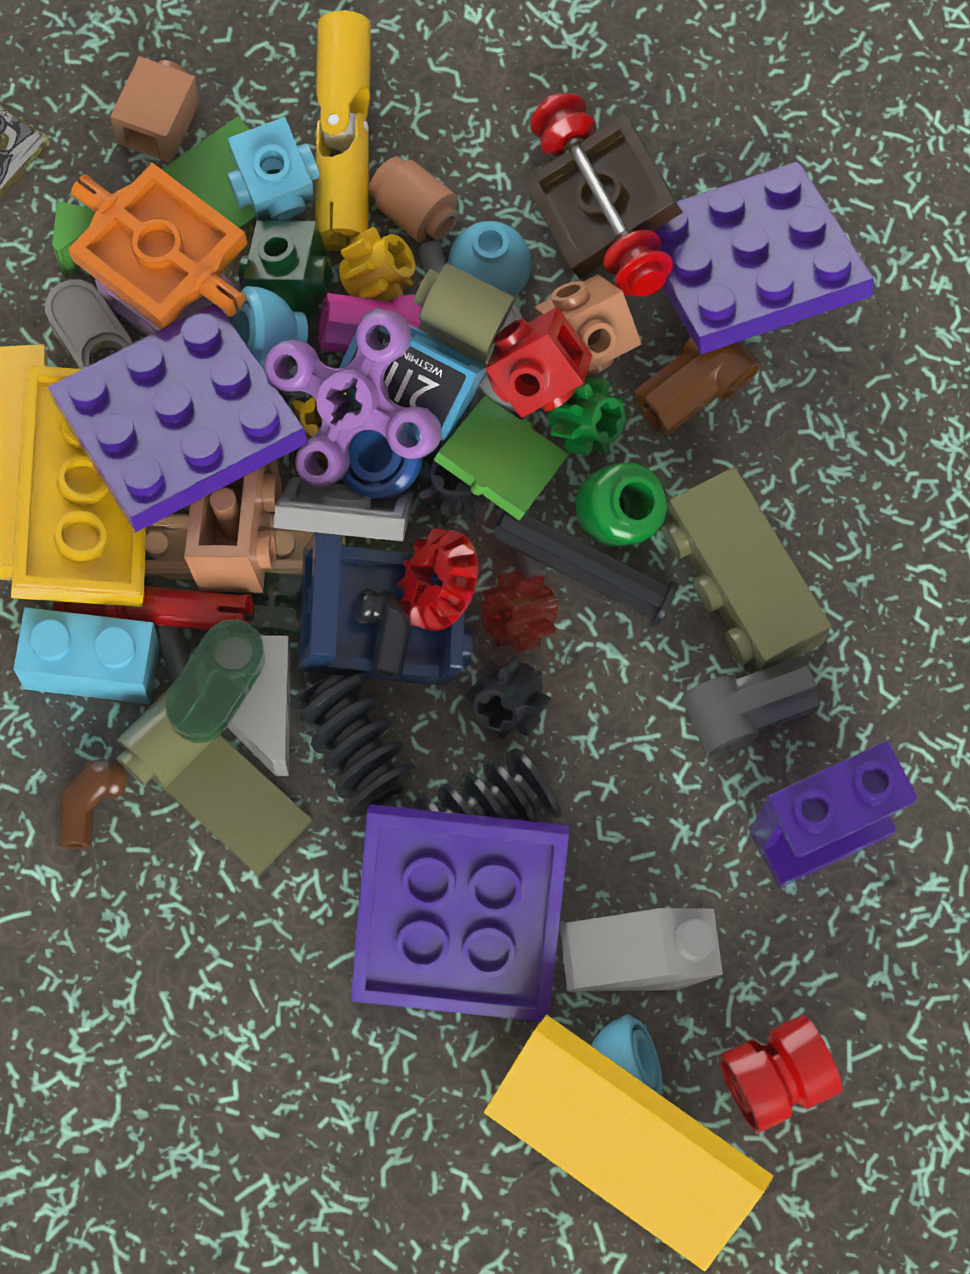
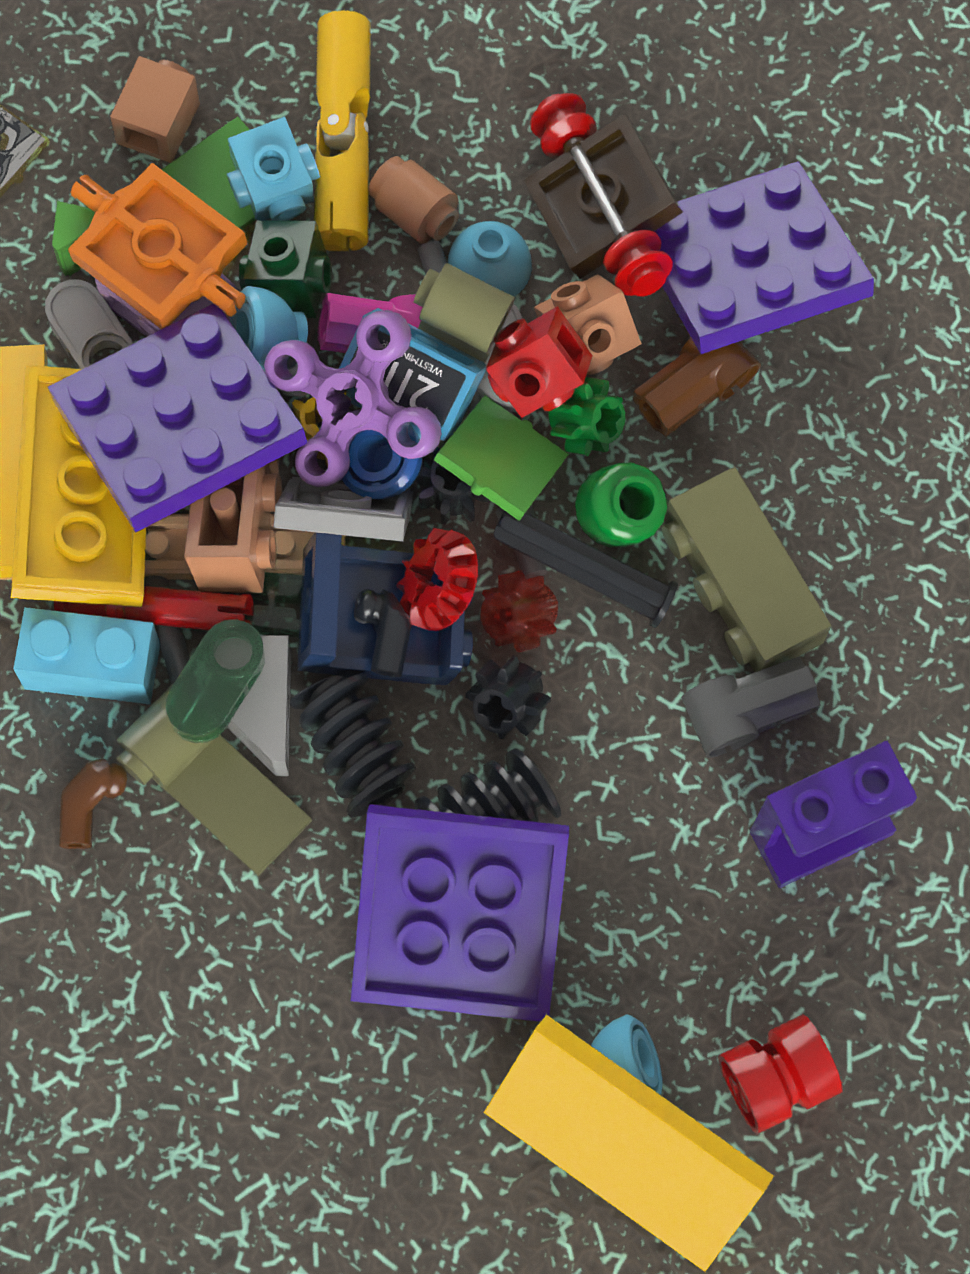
(376, 266): yellow gear -> none
(641, 950): light grey slope -> none

